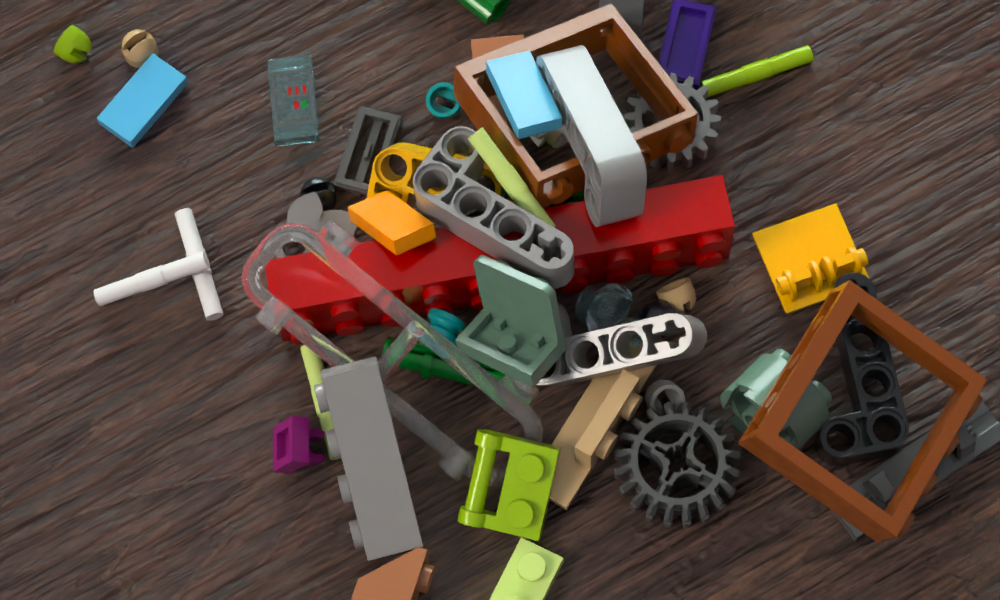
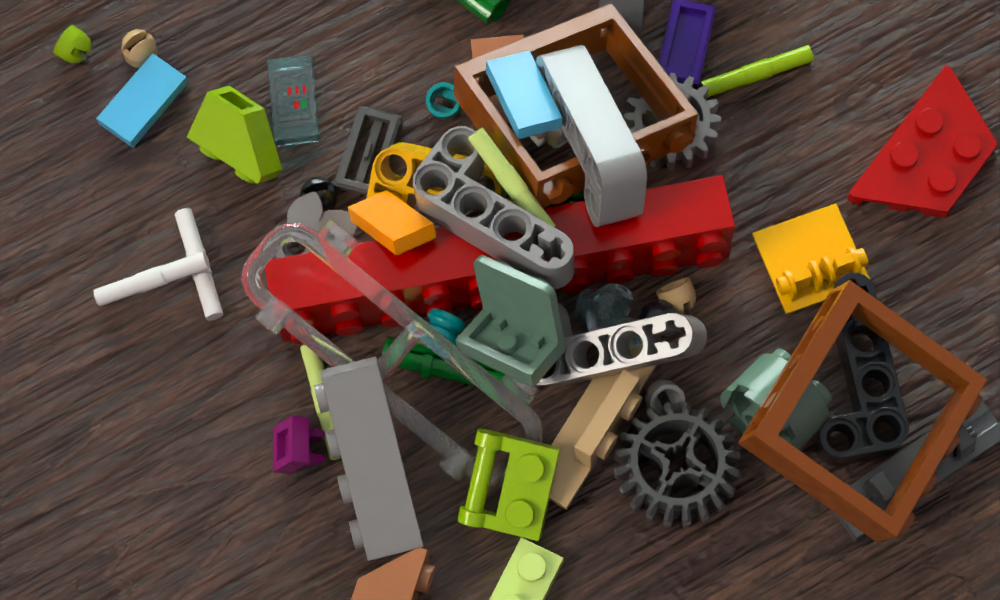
(237, 133): none -> lime slope
(930, 153): none -> red wing

